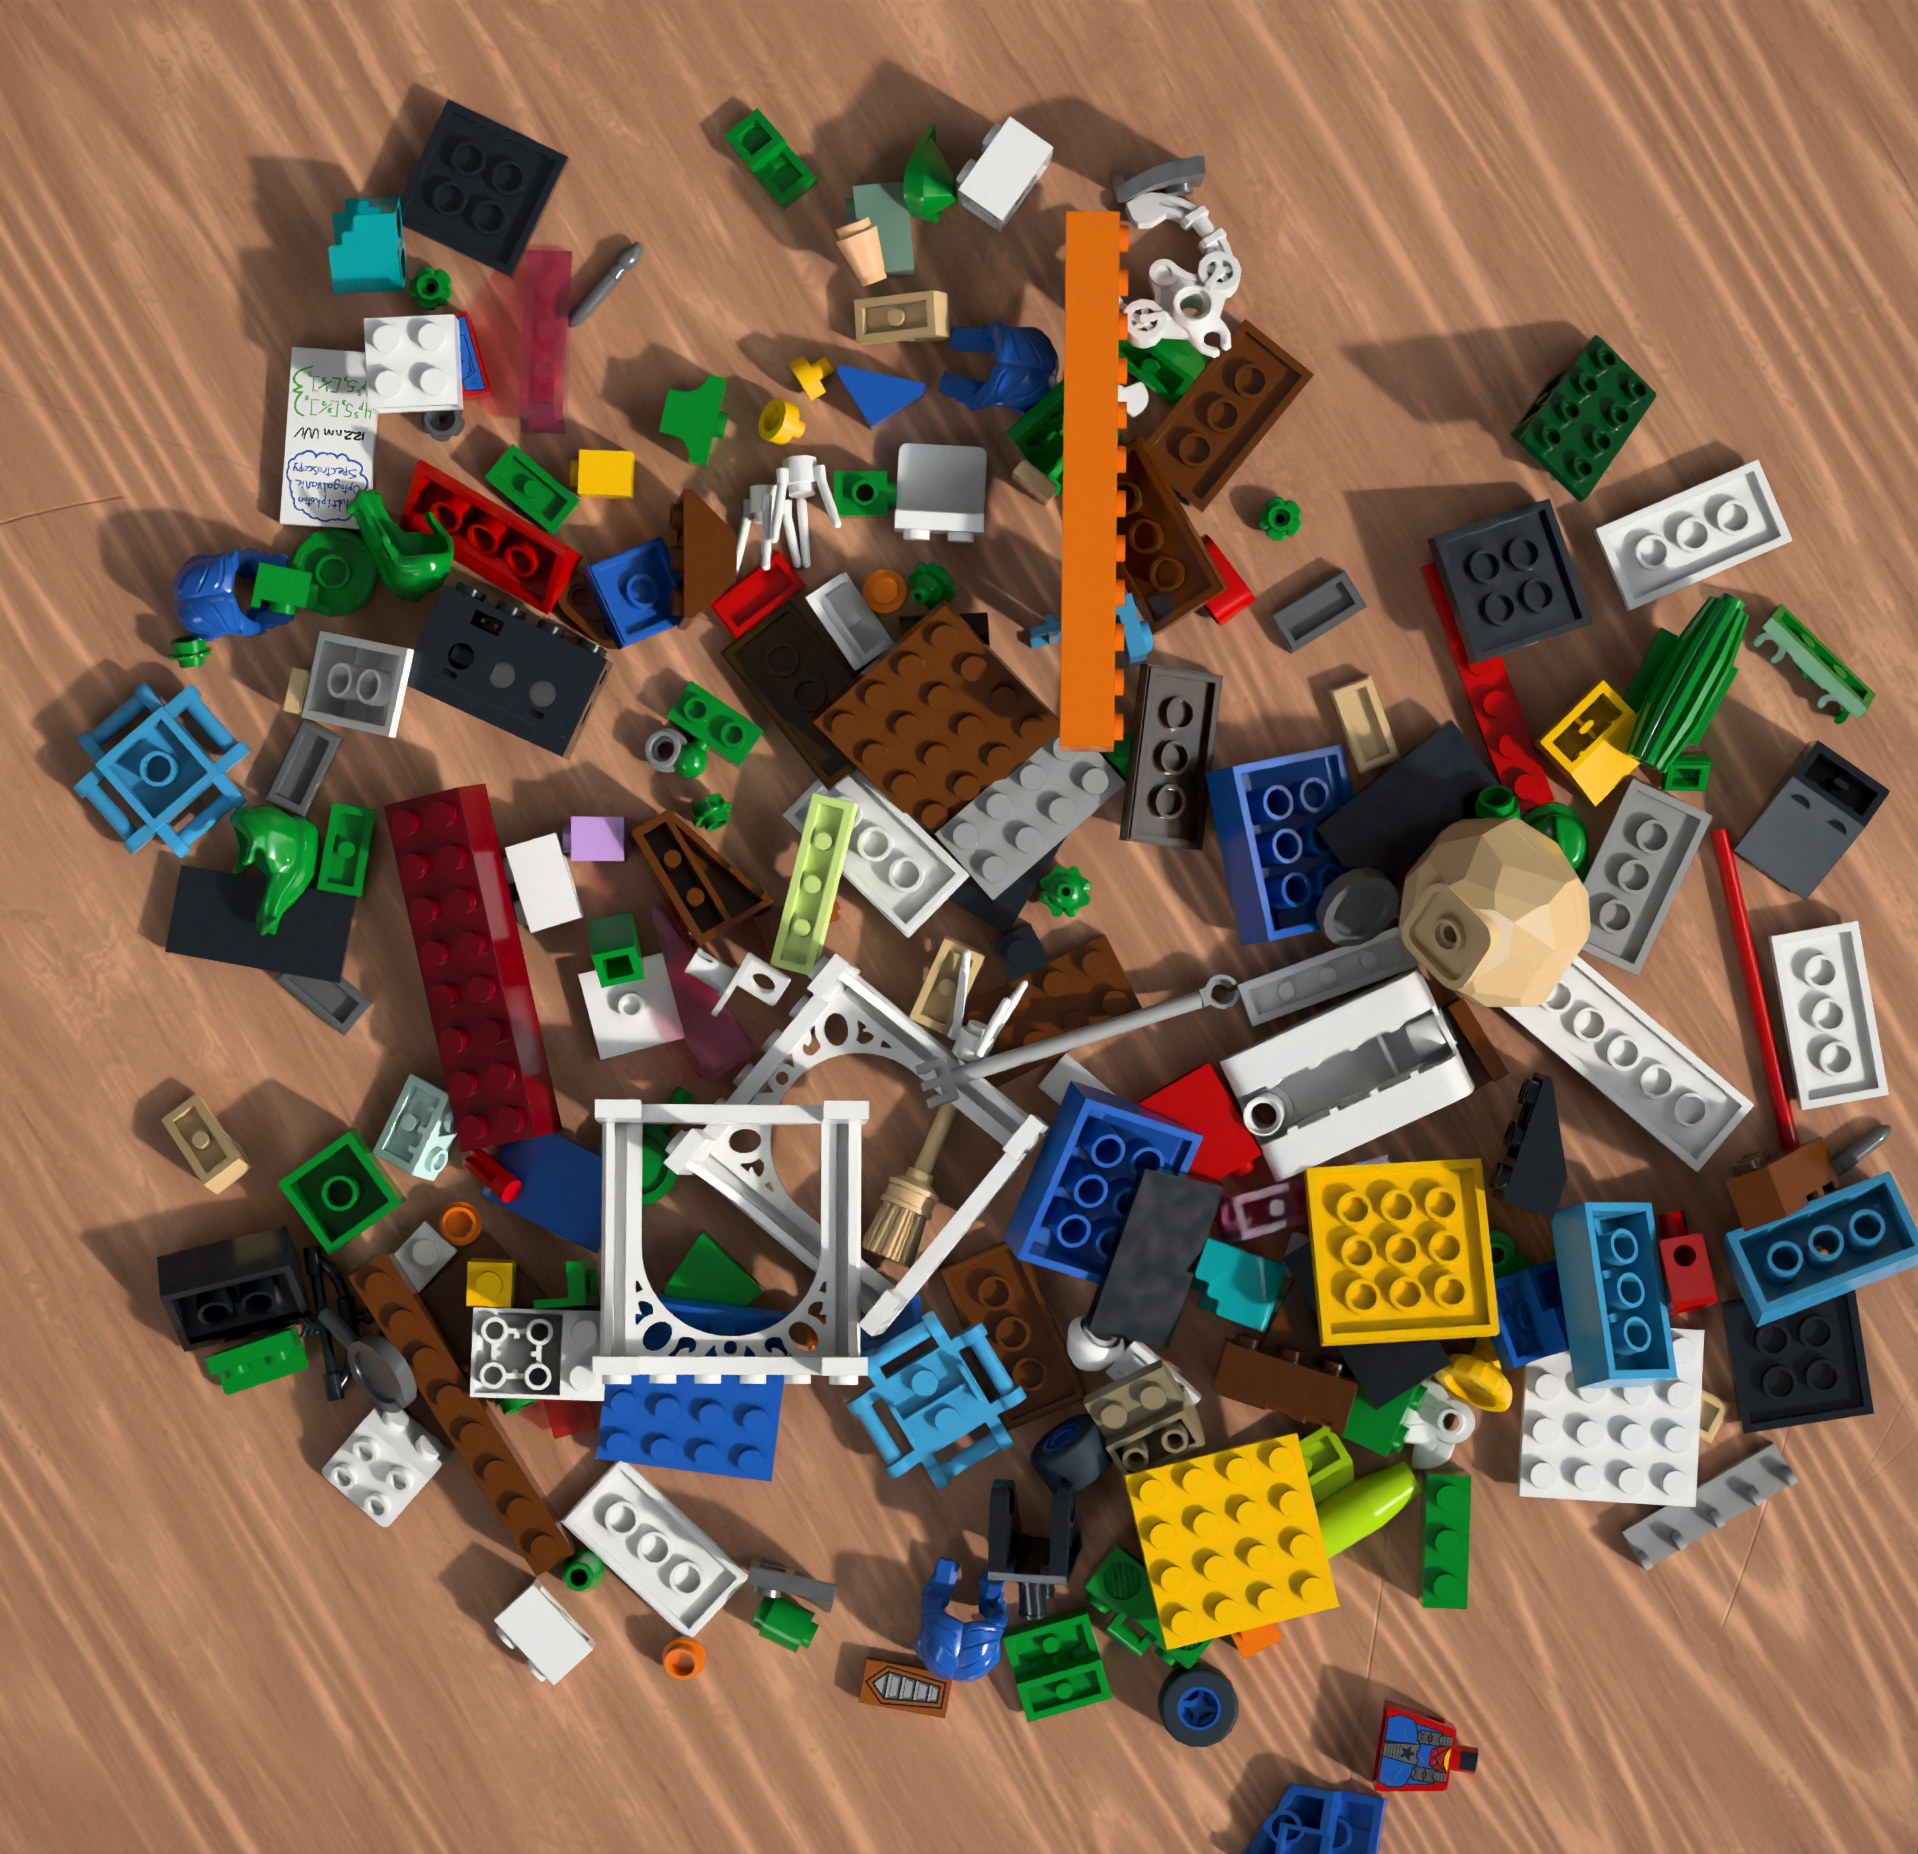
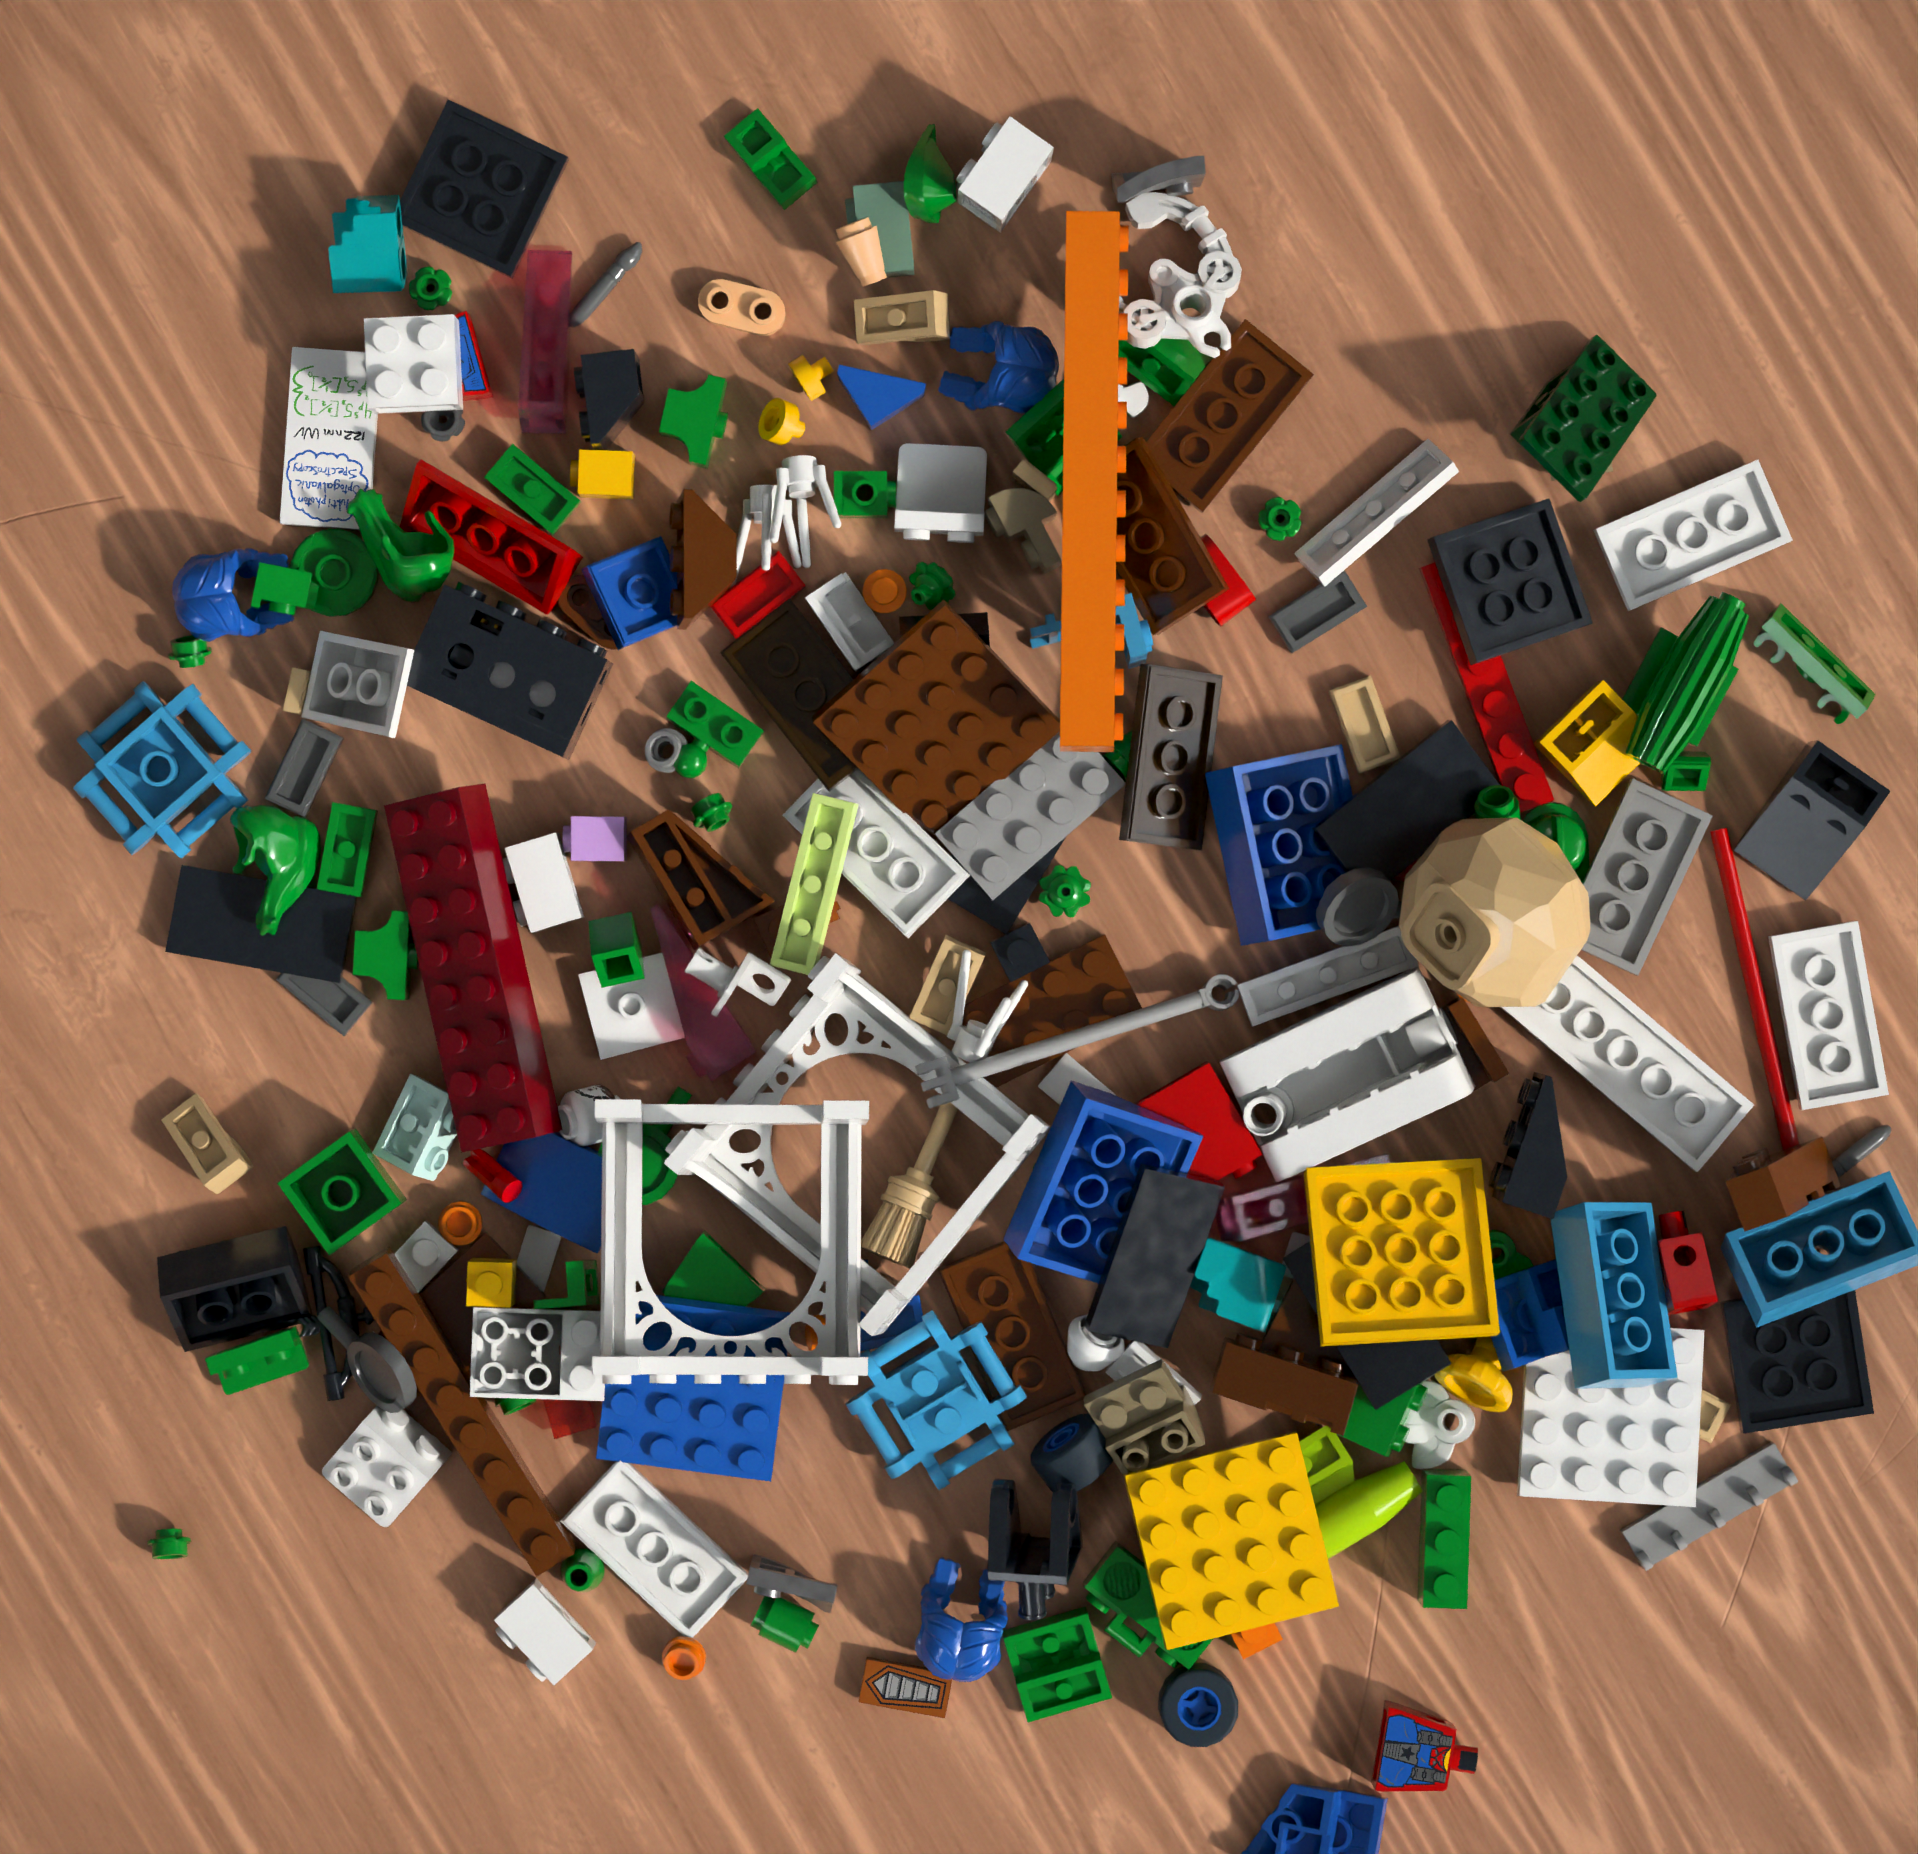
(169, 1544): none -> green plate
(388, 955): none -> green brick
(538, 1254): none -> white sticker
(578, 1114): none -> white head
(612, 394): none -> black slope
(741, 307): none -> light nougat plate
(1025, 513): none -> dark tan brick
(1376, 512): none -> white plate

